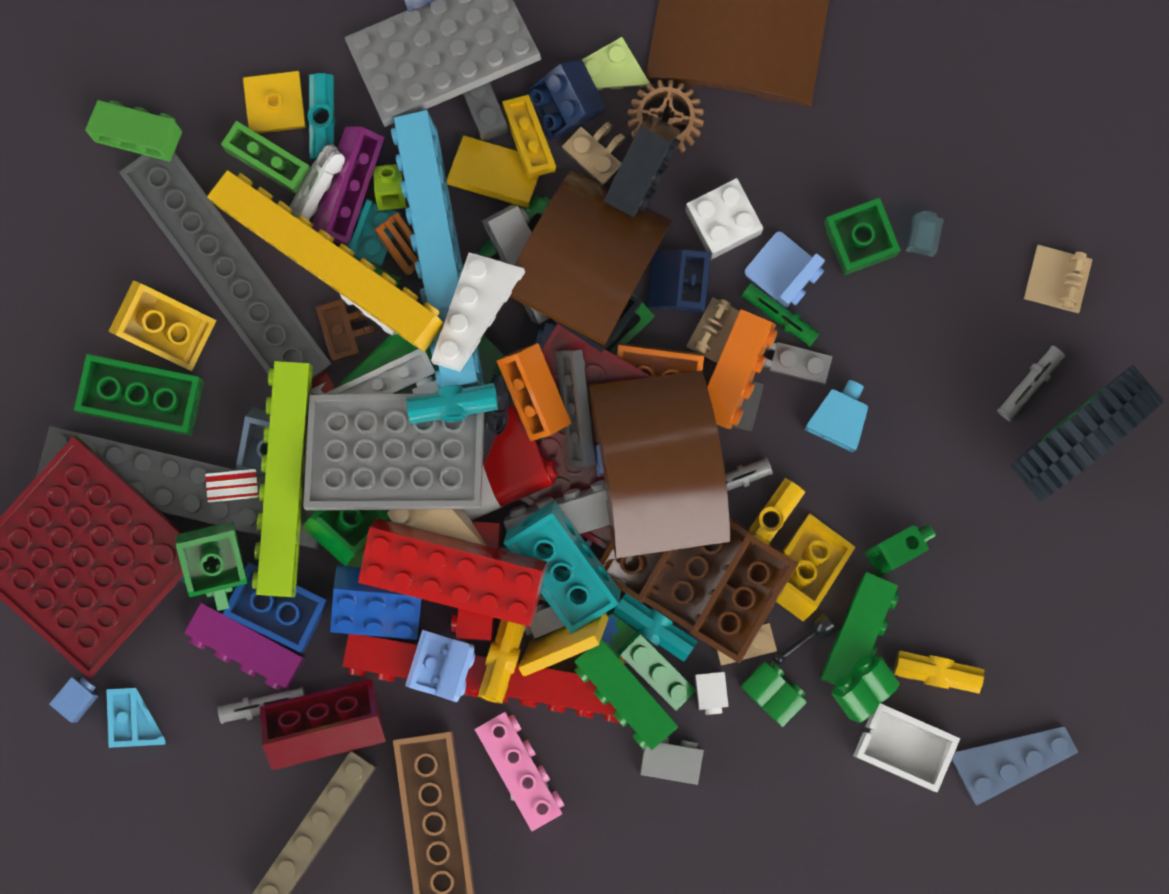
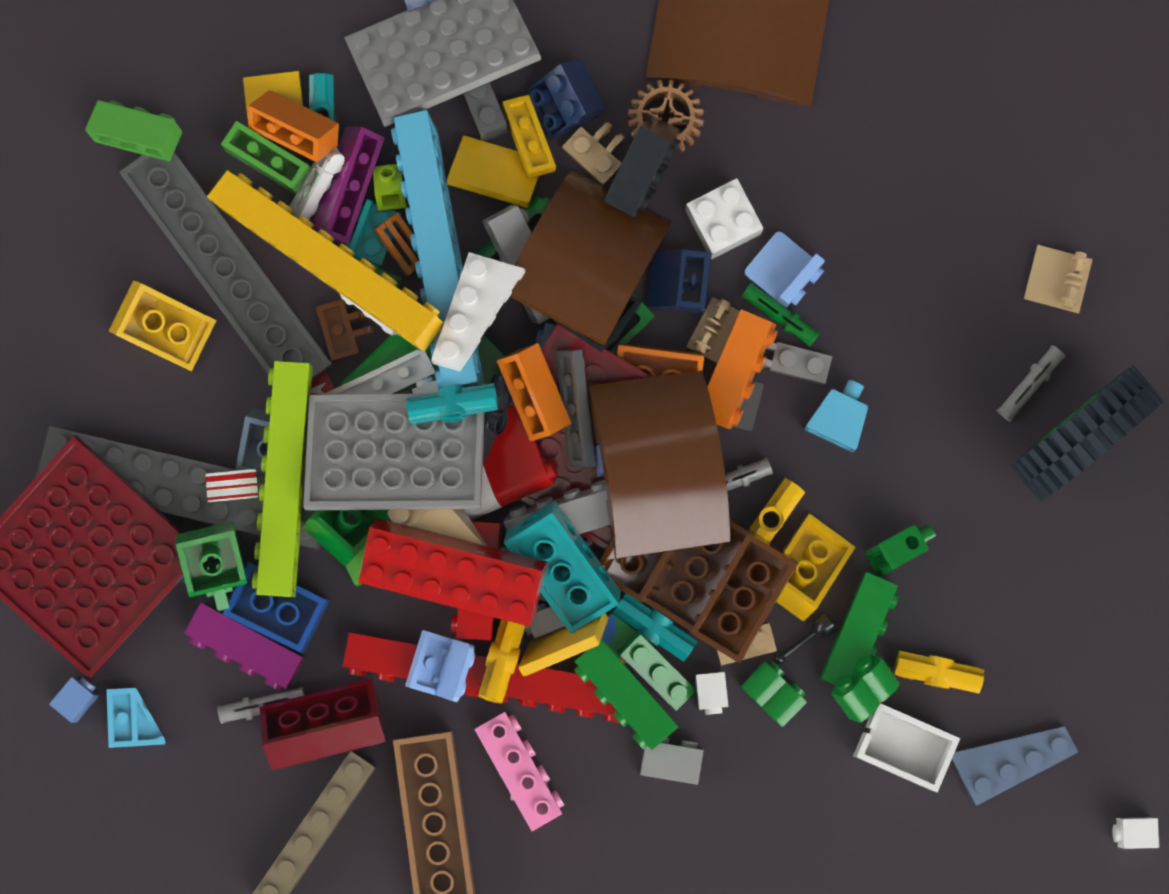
(139, 395): green brick -> none
(293, 125): none -> orange brick
(371, 610): blue brick -> none
(615, 67): yellowish green wing -> none
(861, 236): green brick -> none
(924, 233): clear light blue brick -> none
(1136, 832): none -> white brick

